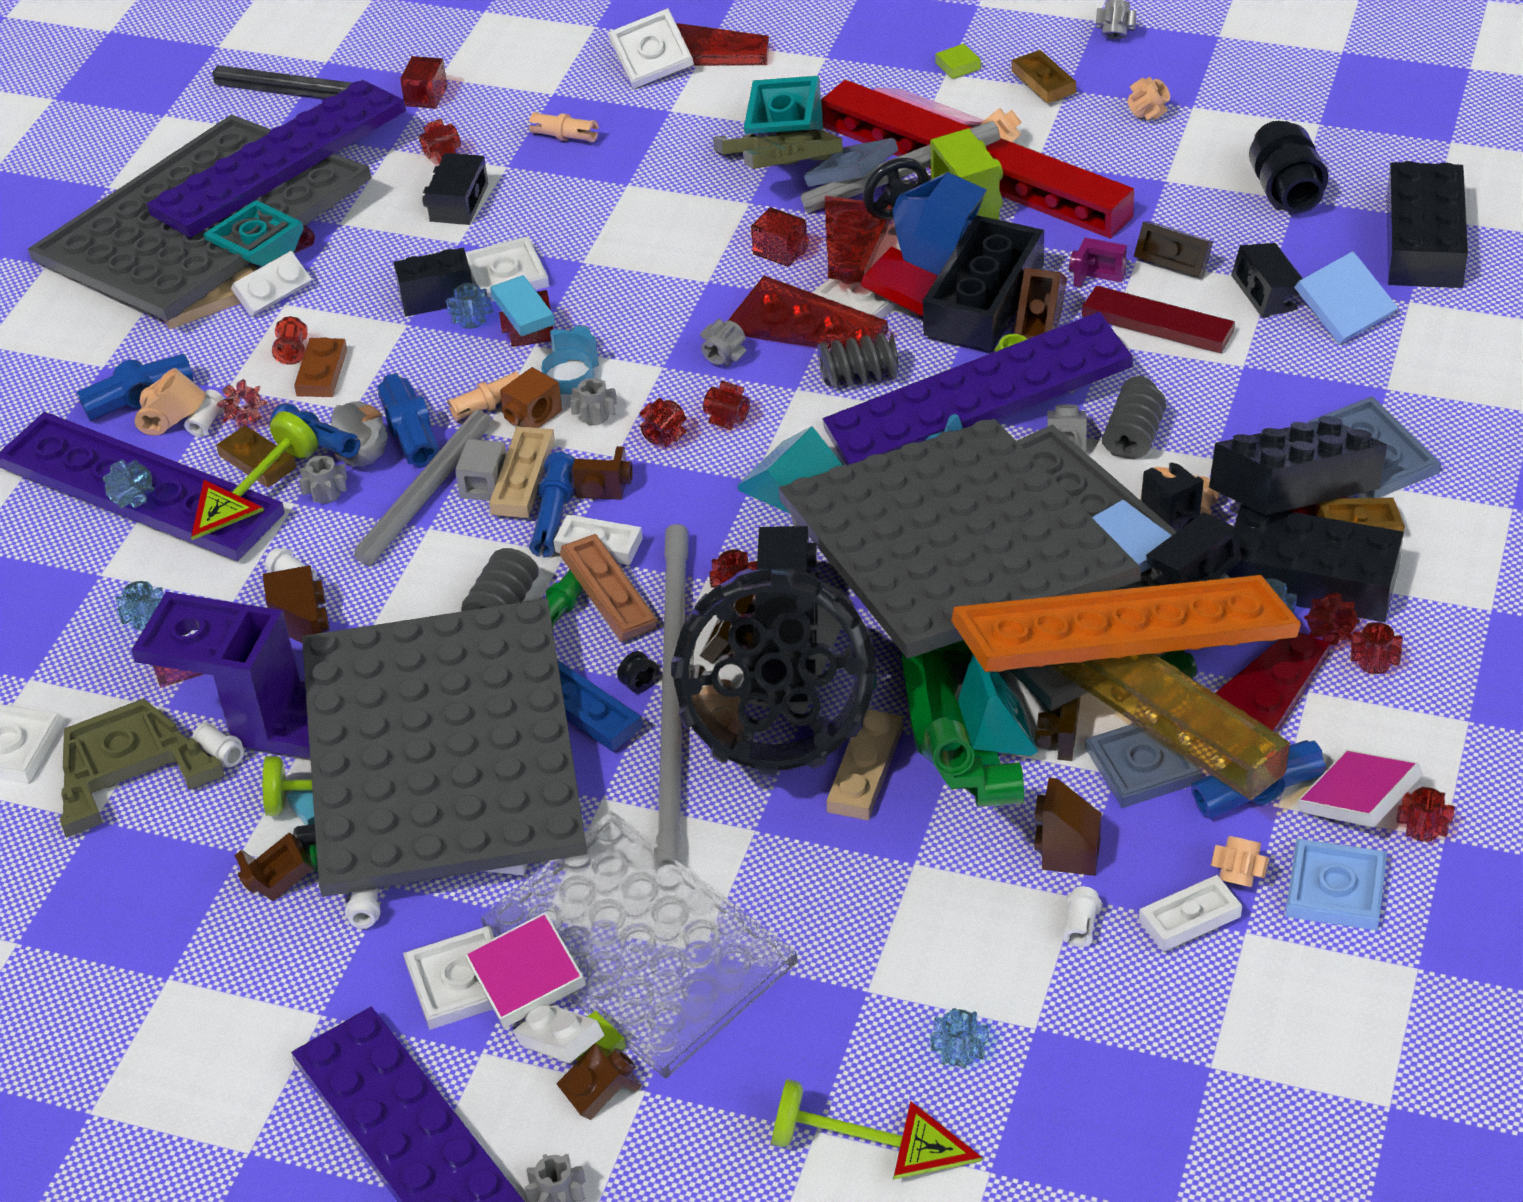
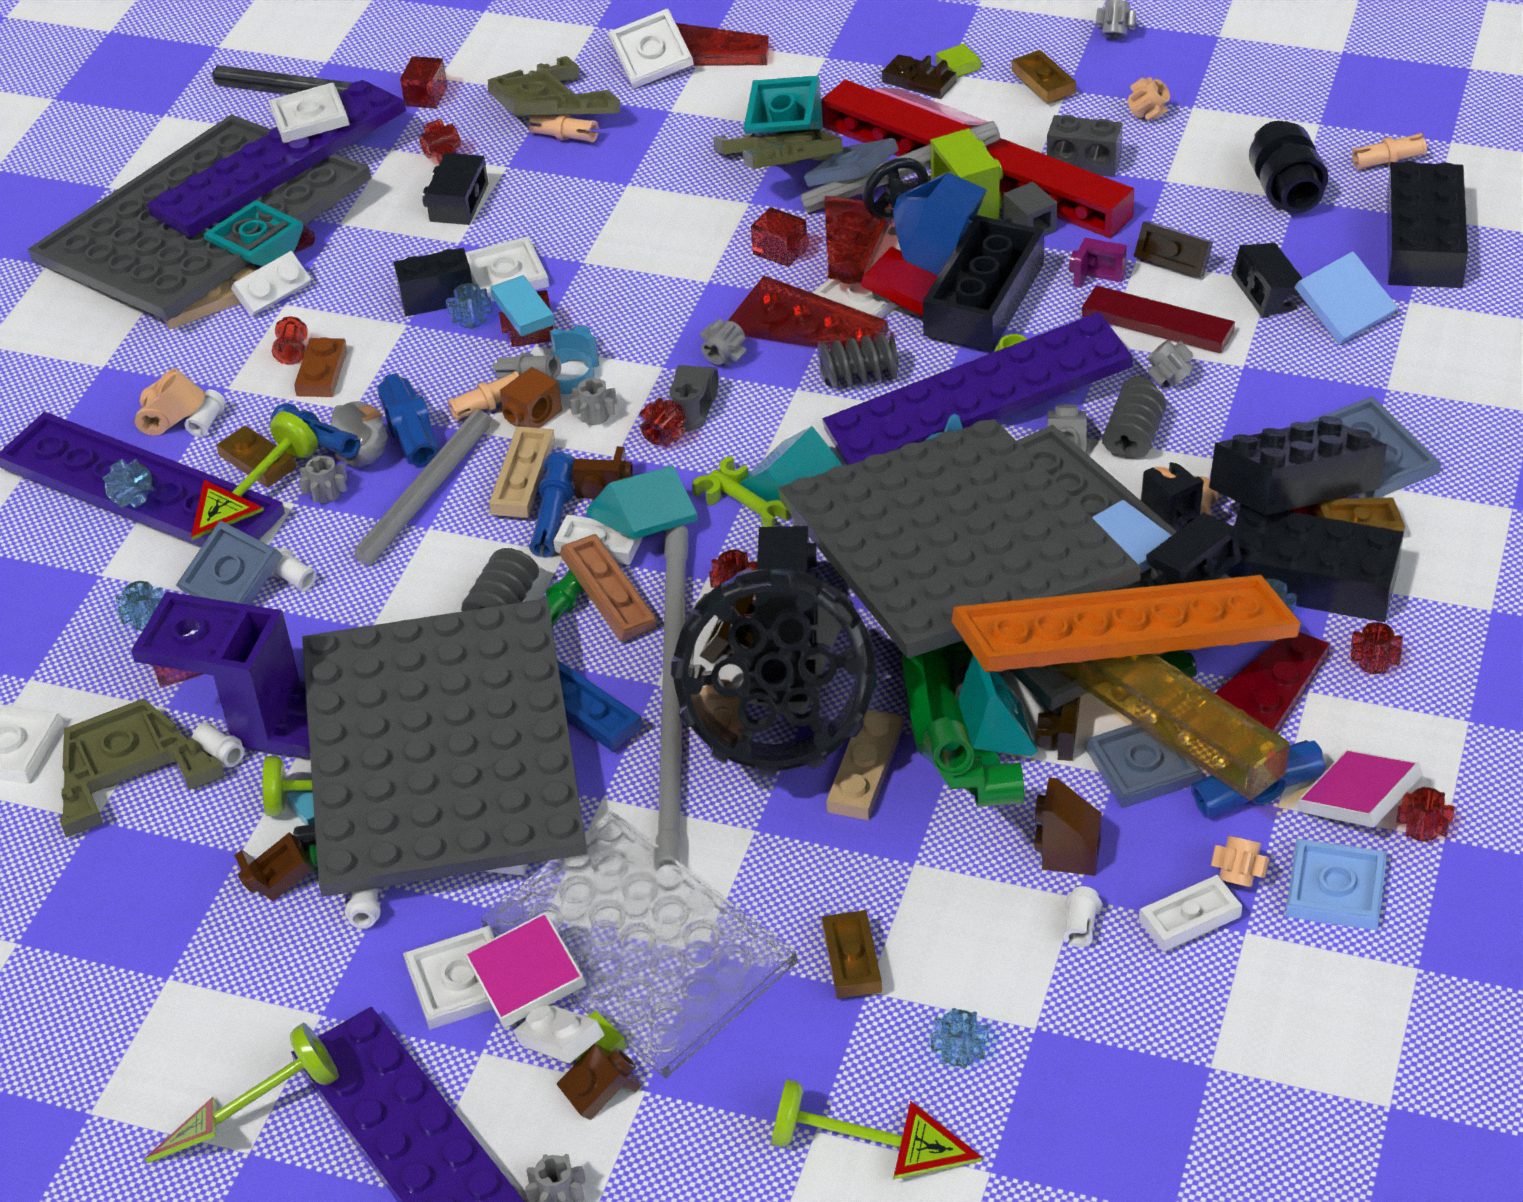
(127, 384): blue piece -> none
(202, 1124): none -> lime piece
(229, 566): none -> sand blue tile
(231, 402): clear red gear -> none
(299, 598): reddish brown slope -> none
(308, 112): none -> white tile
(479, 468): light grey brick -> none
(544, 94): none -> olive wing
(547, 364): none -> light grey axle
(637, 672): black bush -> none
(644, 504): none -> teal slope
(694, 391): none -> dark grey piece
(726, 405): clear red gear -> none
(728, 481): none -> lime bar
(851, 954): none -> pearl gold plate
(919, 75): none -> dark brown plate
(1006, 124): light nougat gear -> none
(1030, 207): none -> dark grey brick
(1040, 302): reddish brown slope -> none
(1086, 143): none -> dark grey brick
(1170, 363): none -> light grey gear
(1332, 618): clear red gear -> none
(1389, 151): none -> light nougat pin

